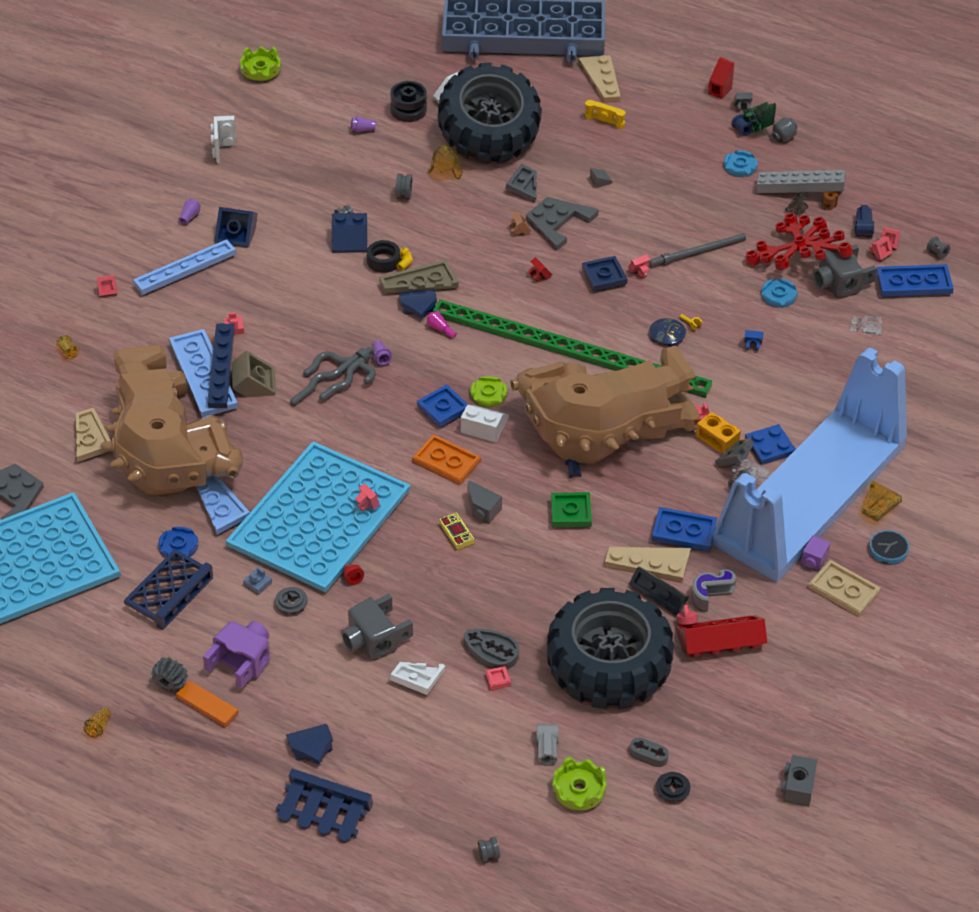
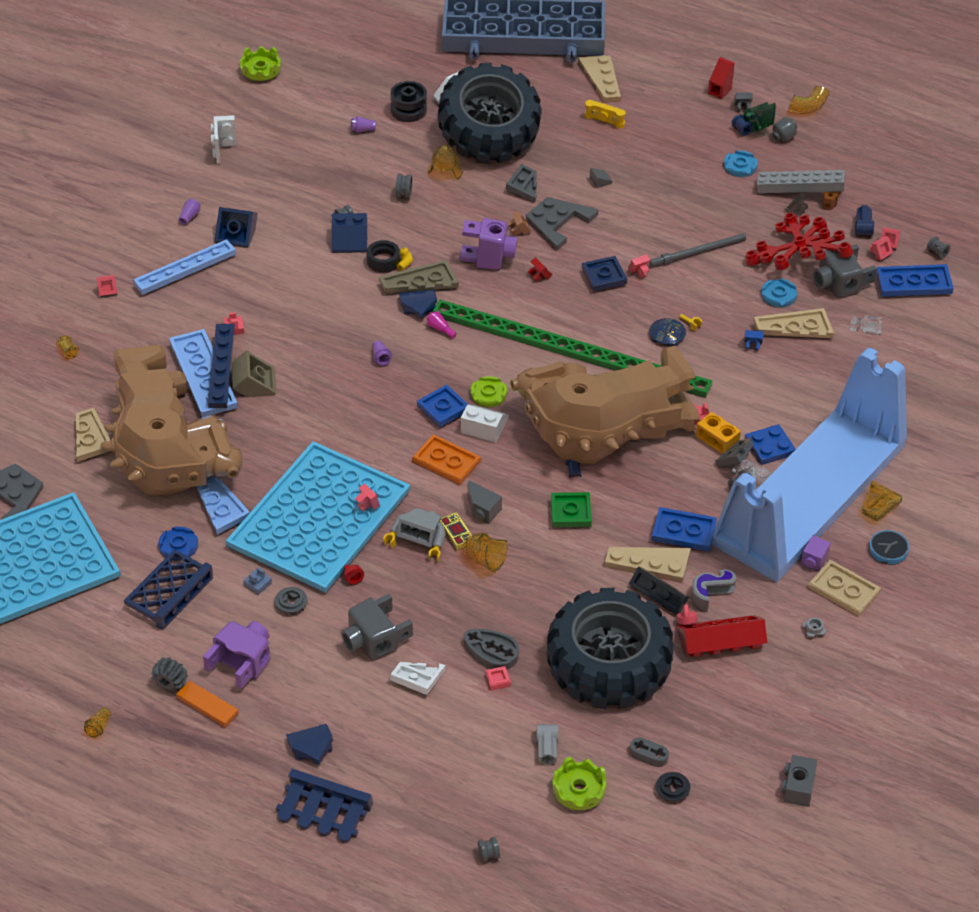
(348, 364): dark grey plant -> none
(420, 527): none -> light grey torso
(486, 550): none -> clear yellow helmet
(492, 243): none -> medium lavender piece
(799, 324): none -> tan wing
(809, 103): none -> clear yellow cylinder
(814, 627): none -> light grey plate

